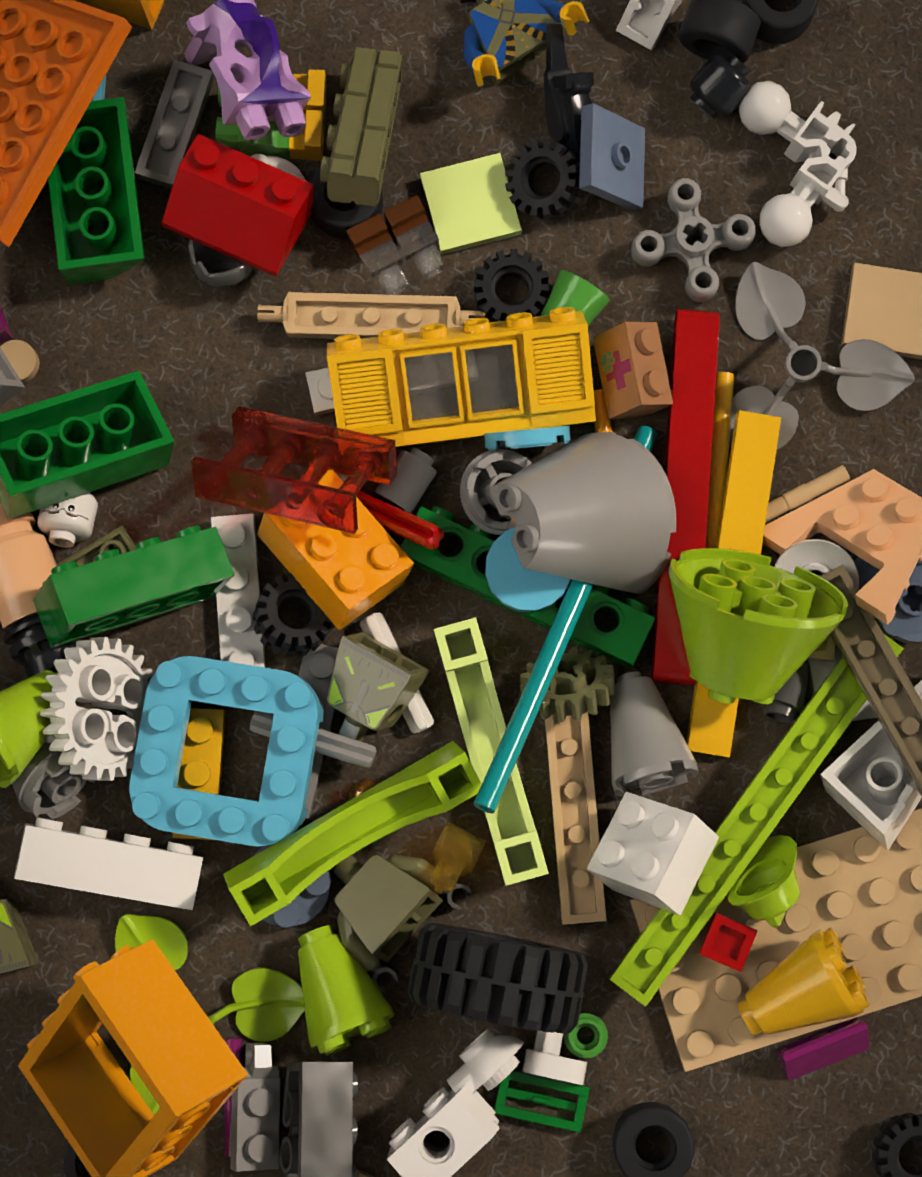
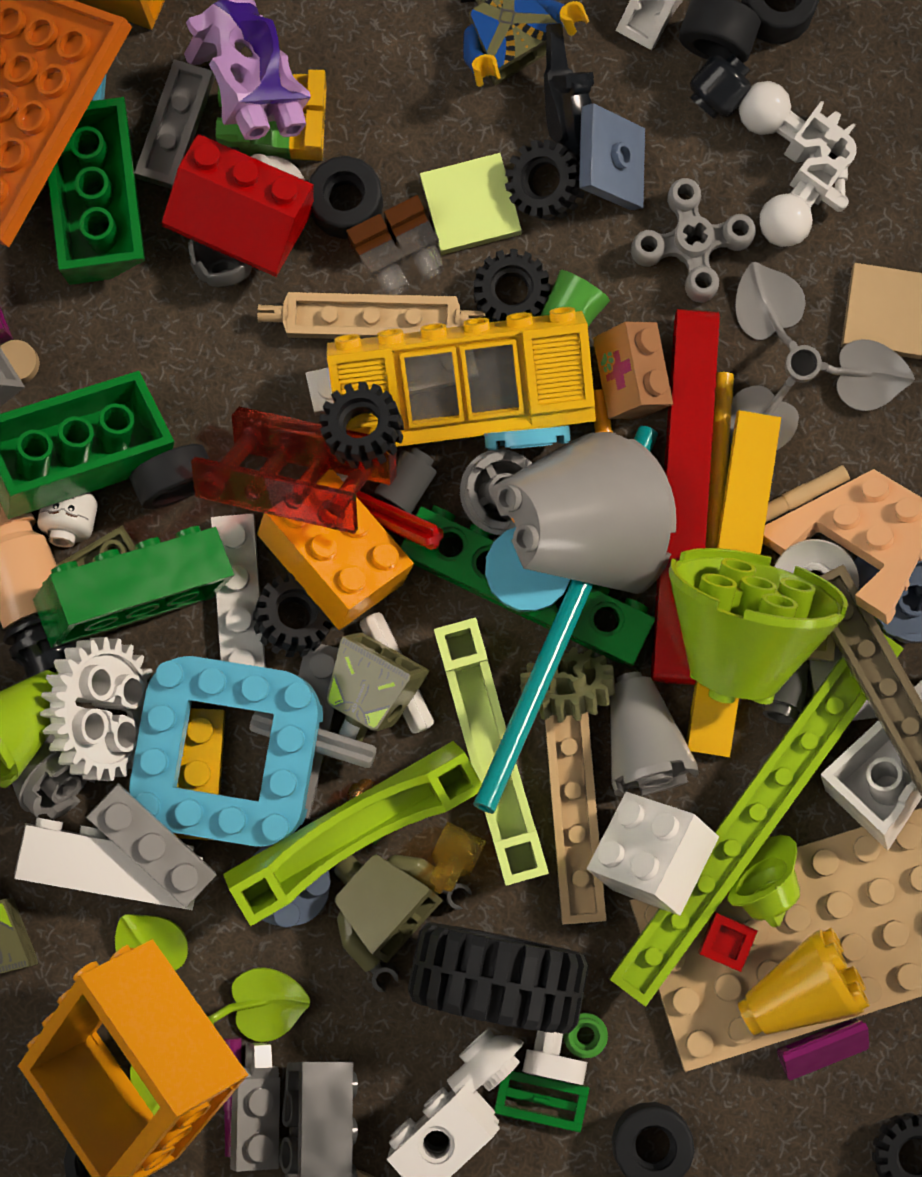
(151, 845): none -> light grey plate
(166, 477): none -> black tyre
(338, 994): lime cone -> none
(353, 404): none -> black tyre
(363, 128): olive brick -> none

